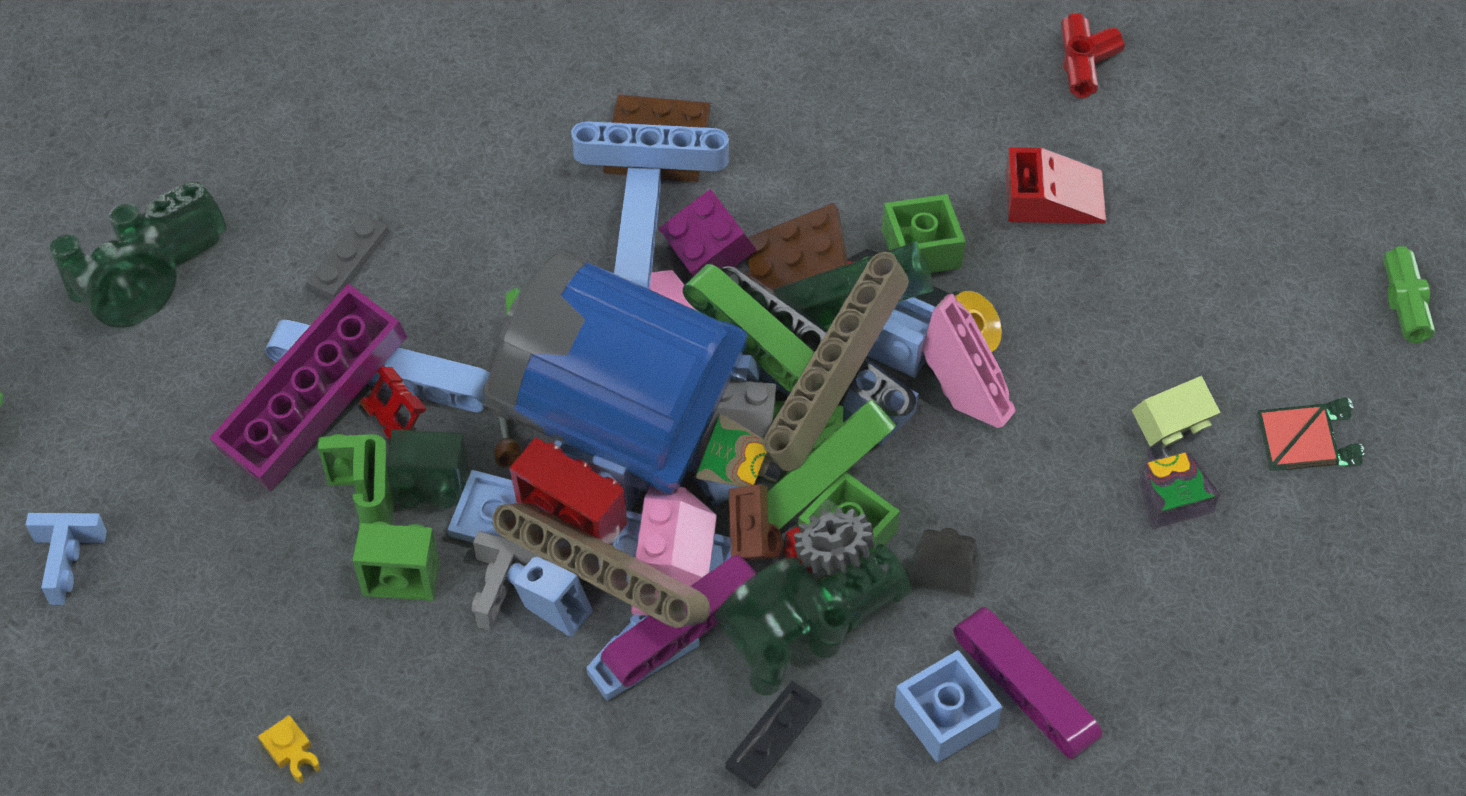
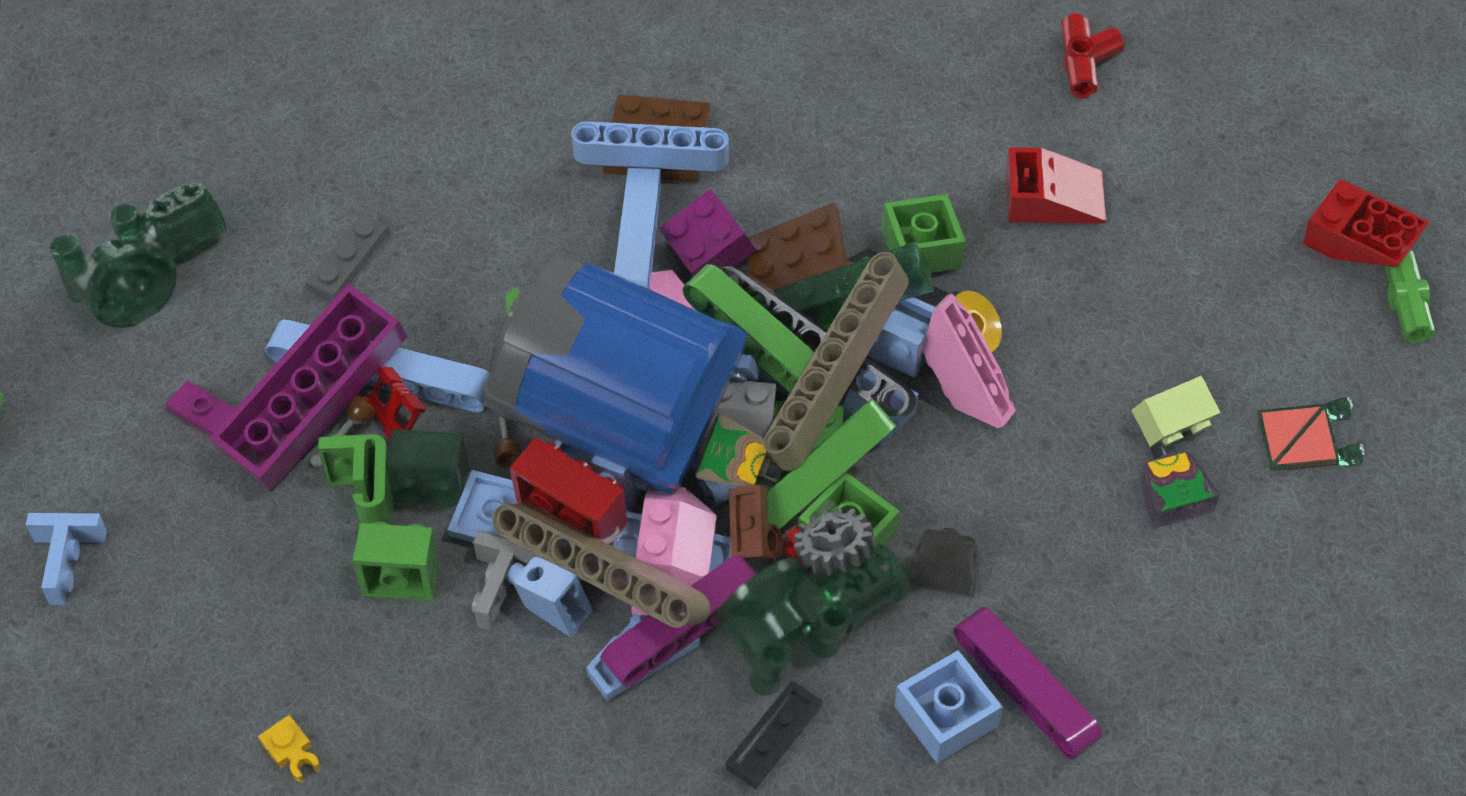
(199, 408): none -> magenta plate
(358, 413): none -> reddish brown hinge
(1362, 227): none -> red slope

